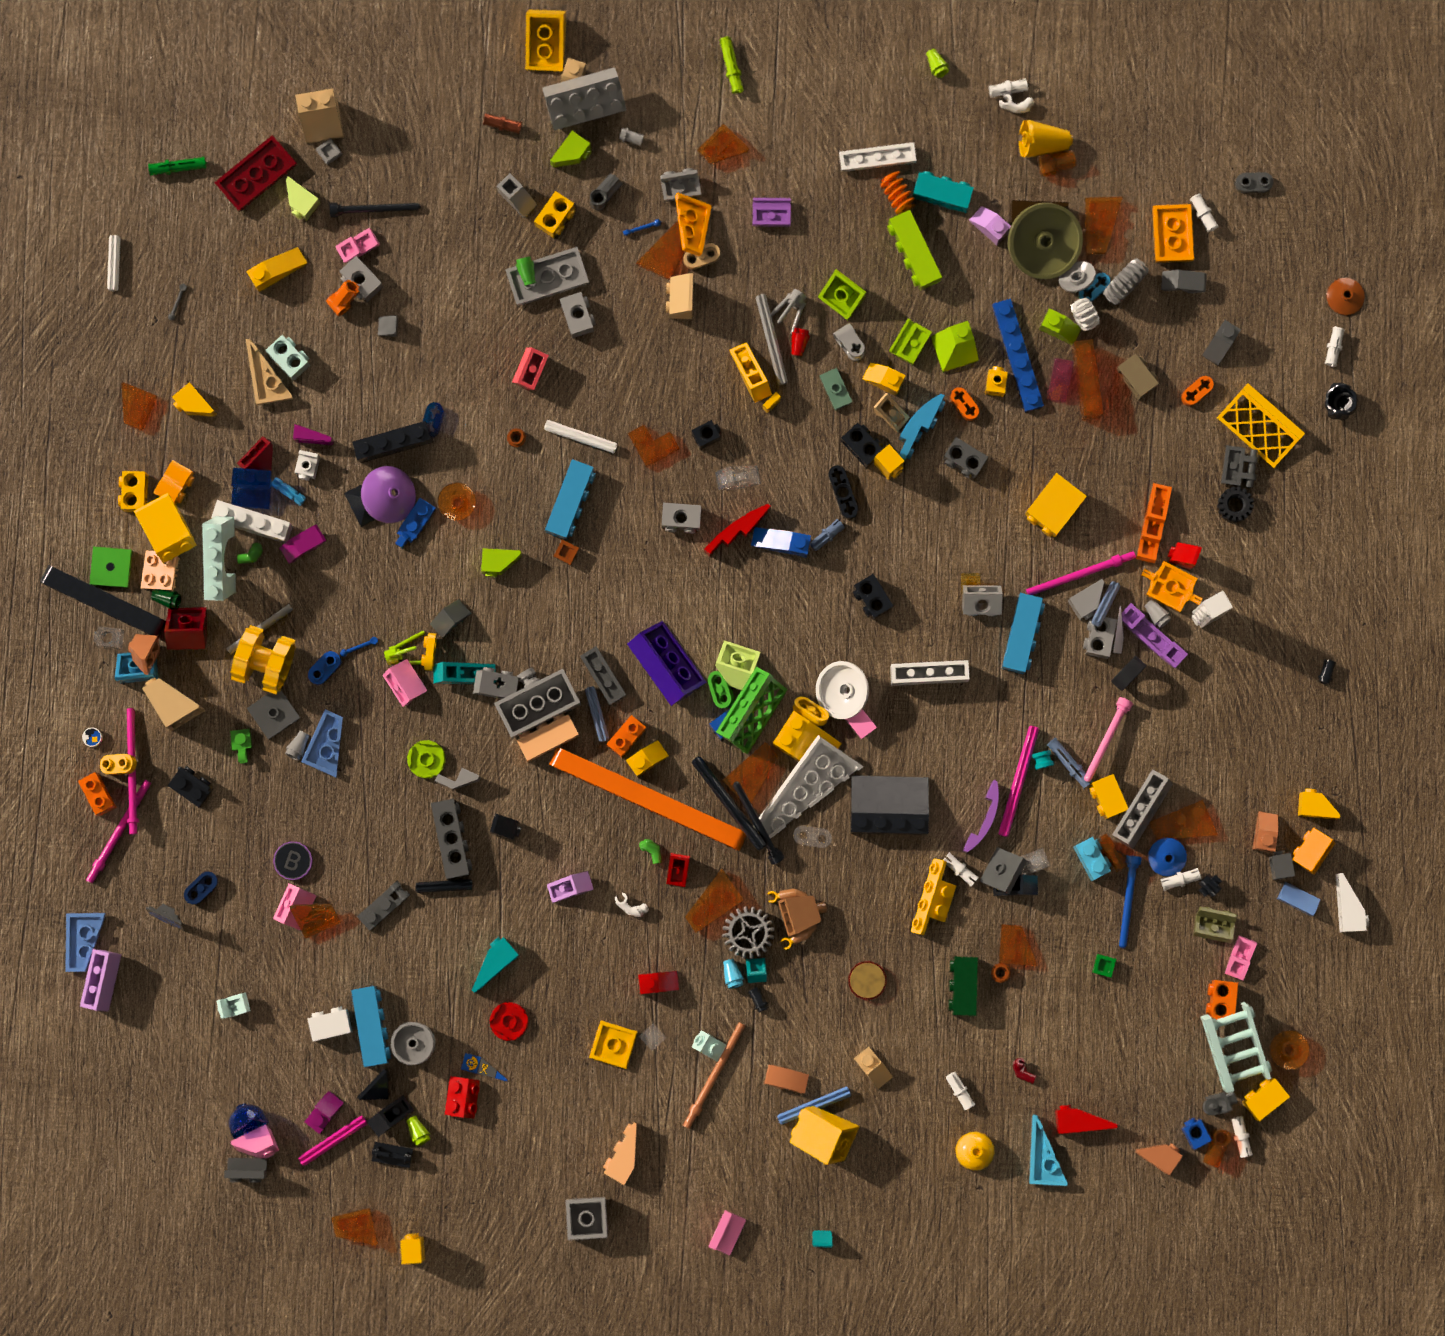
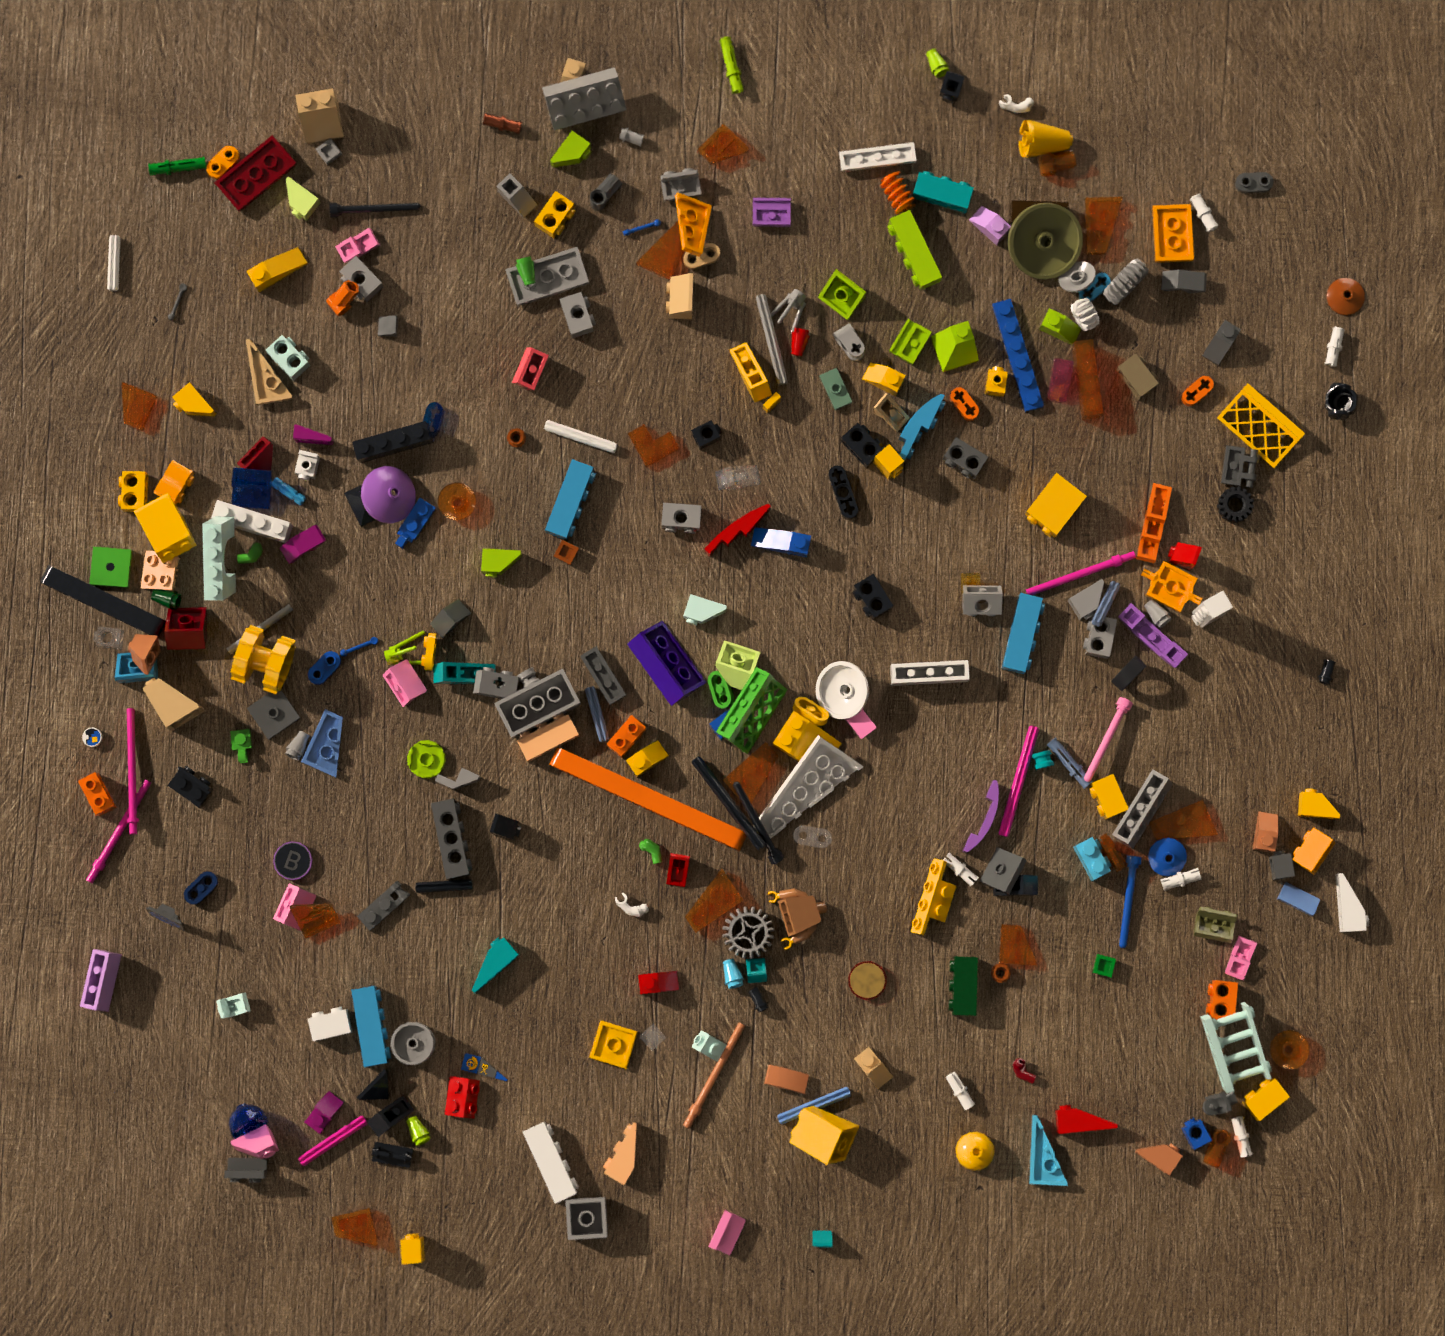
(81, 938): medium blue wing -> none
(116, 764): yellow plate -> none
(223, 162): none -> light orange plate
(508, 1021): red tile -> none
(545, 40): yellow slope -> none
(550, 1162): none -> white brick
(570, 886): lavender slope -> none
(702, 610): none -> light aqua slope
(827, 535): sand blue axle -> none
(889, 805): black slope -> none
(951, 81): none -> black brick
(1008, 88): white pin -> none
(1035, 862): clear slope -> none
(1119, 635): white sticker -> none
(1210, 885): black gear -> none

